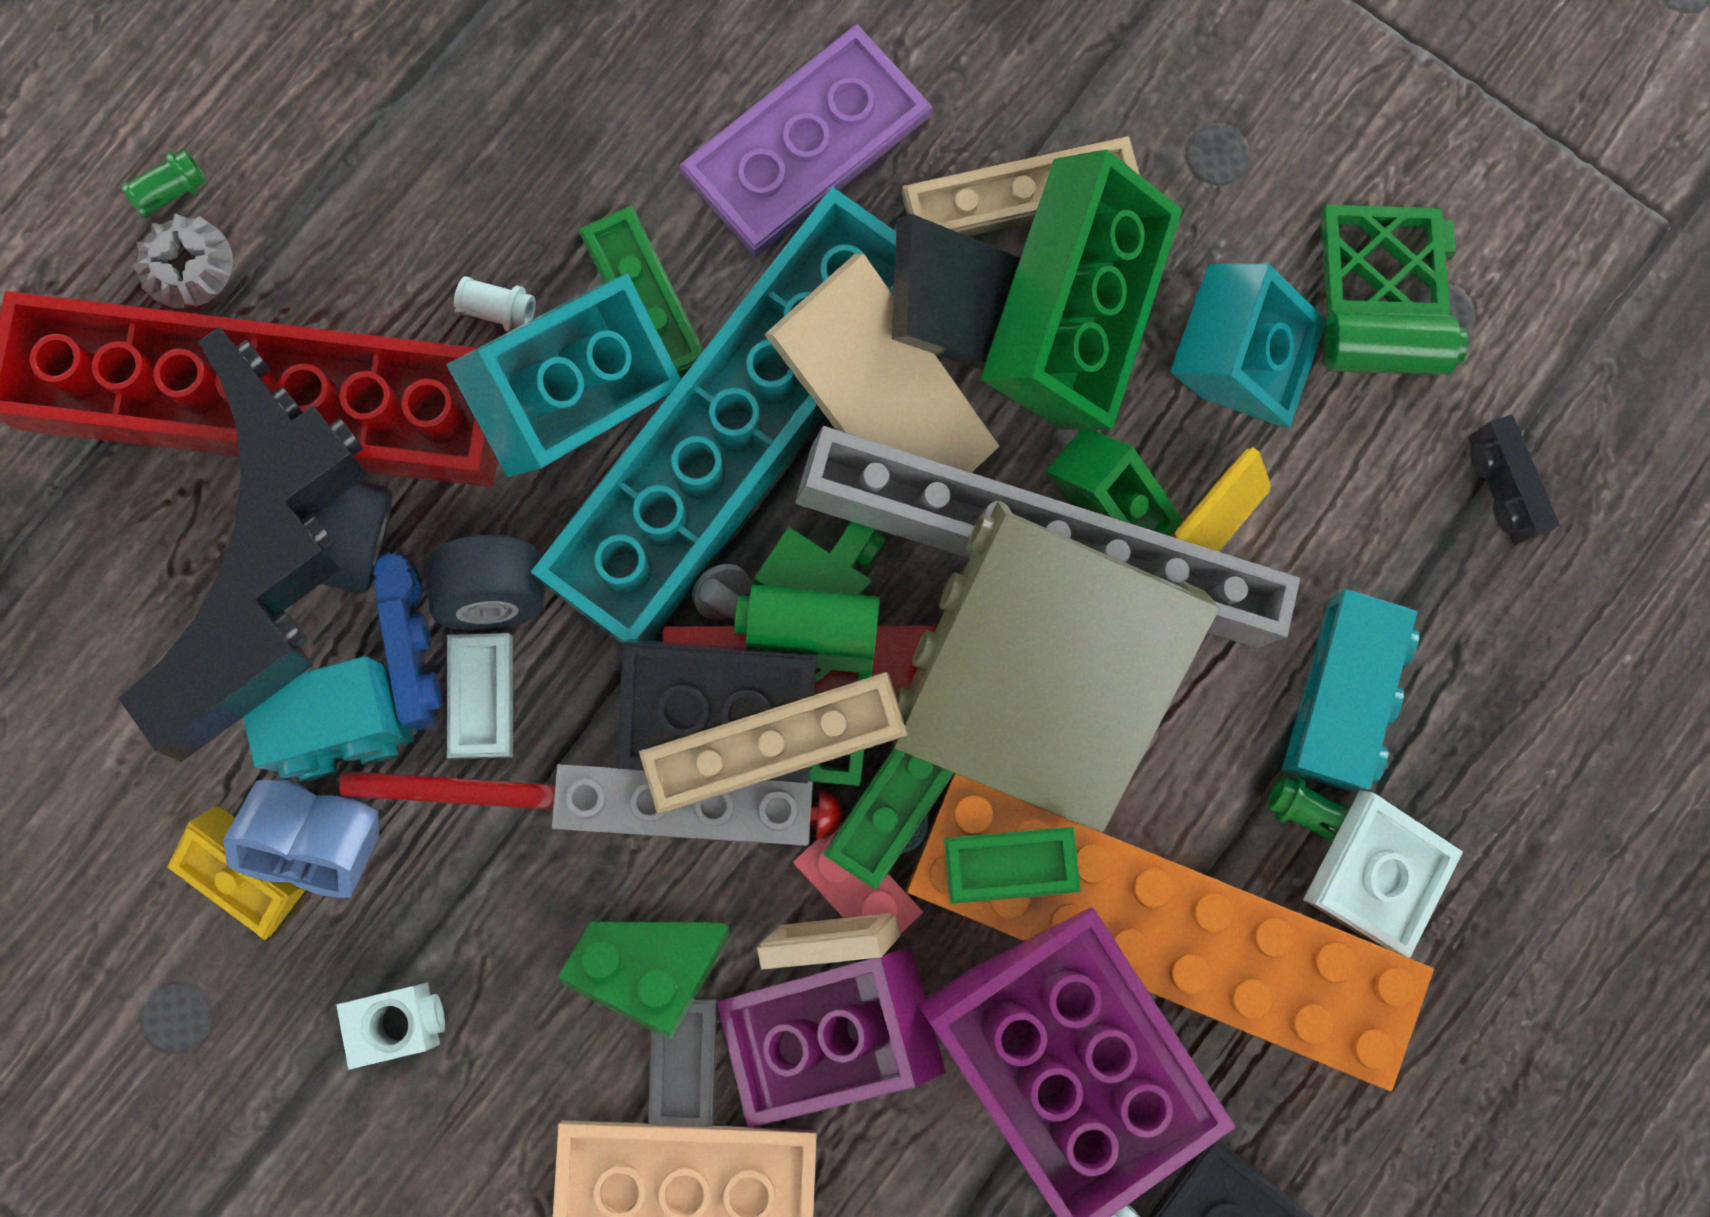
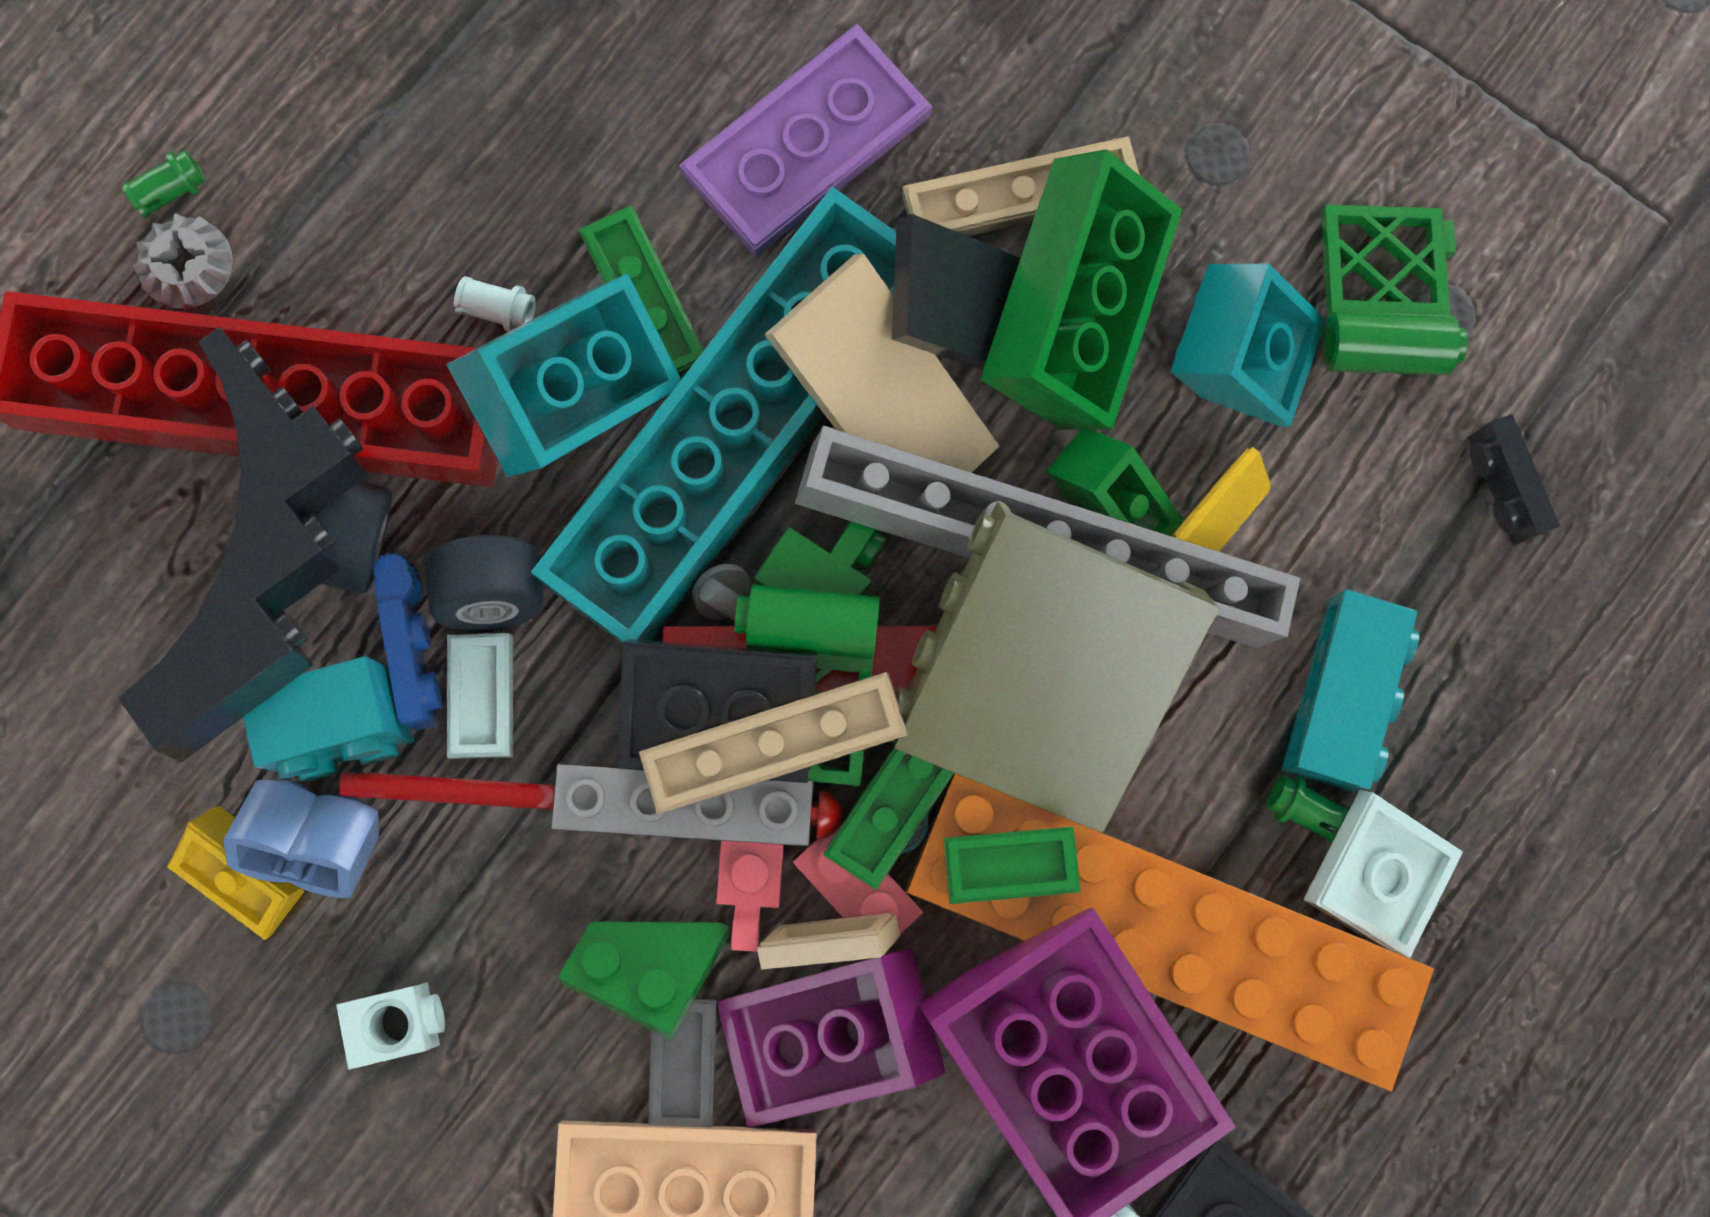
(749, 881): none -> coral plate

